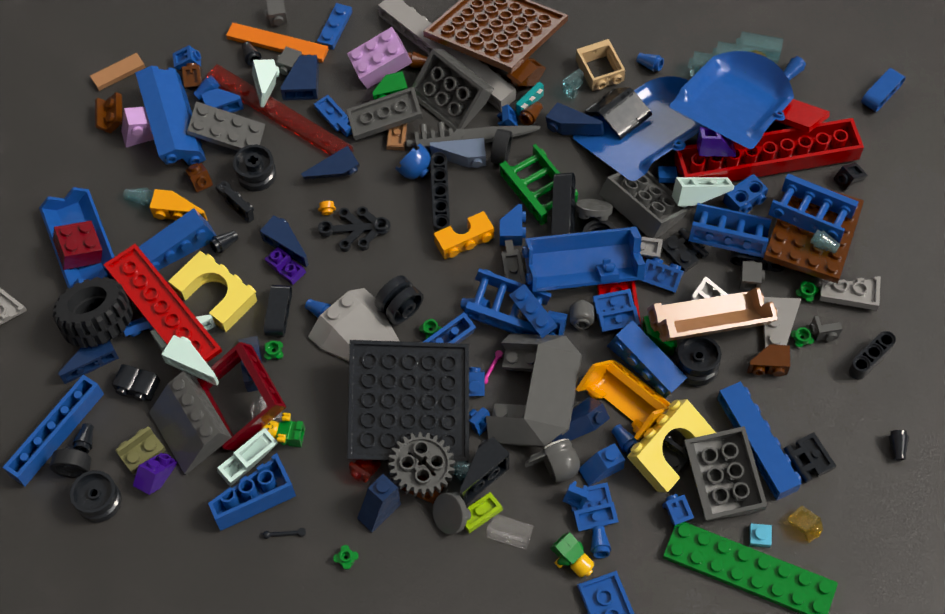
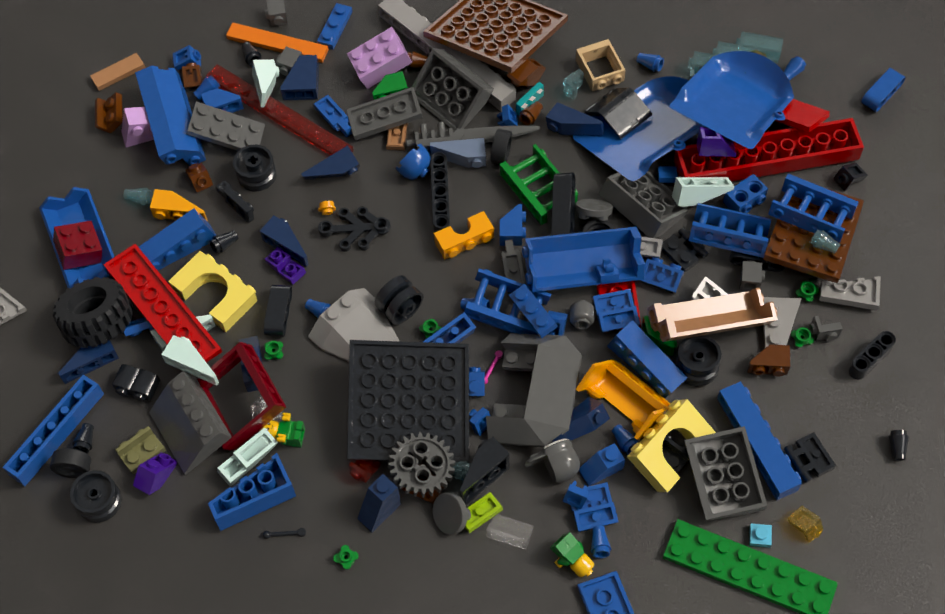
(678, 509): blue bracket -> none

